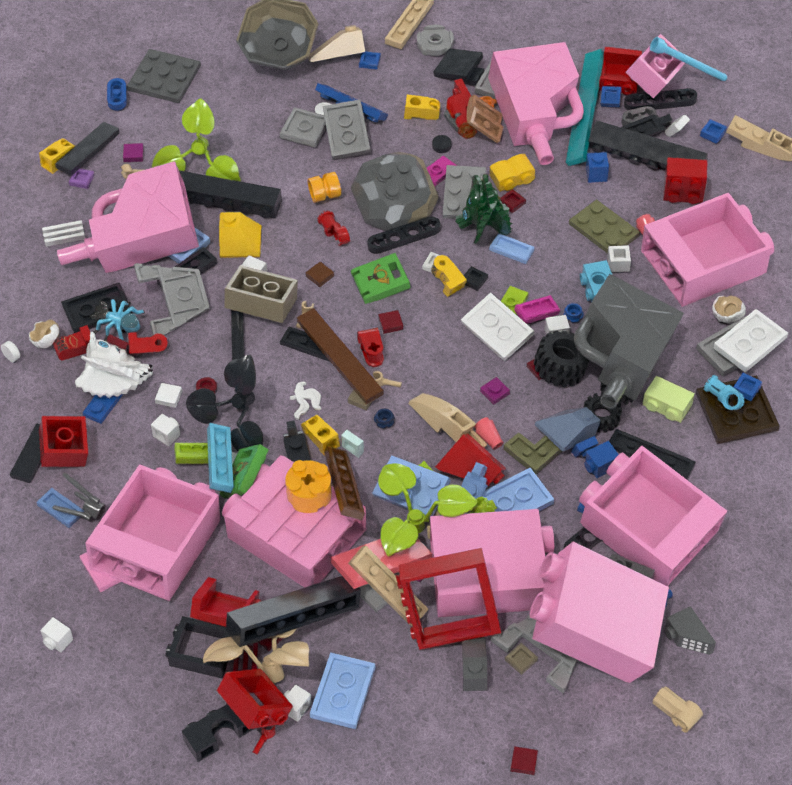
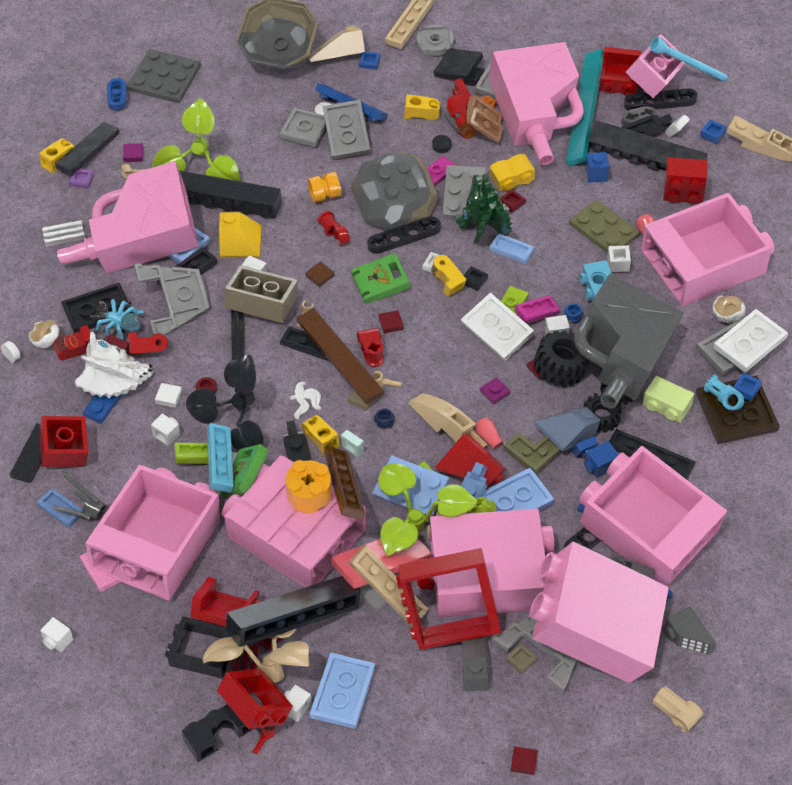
(426, 583): none -> red hand
(610, 96): blue plate -> none

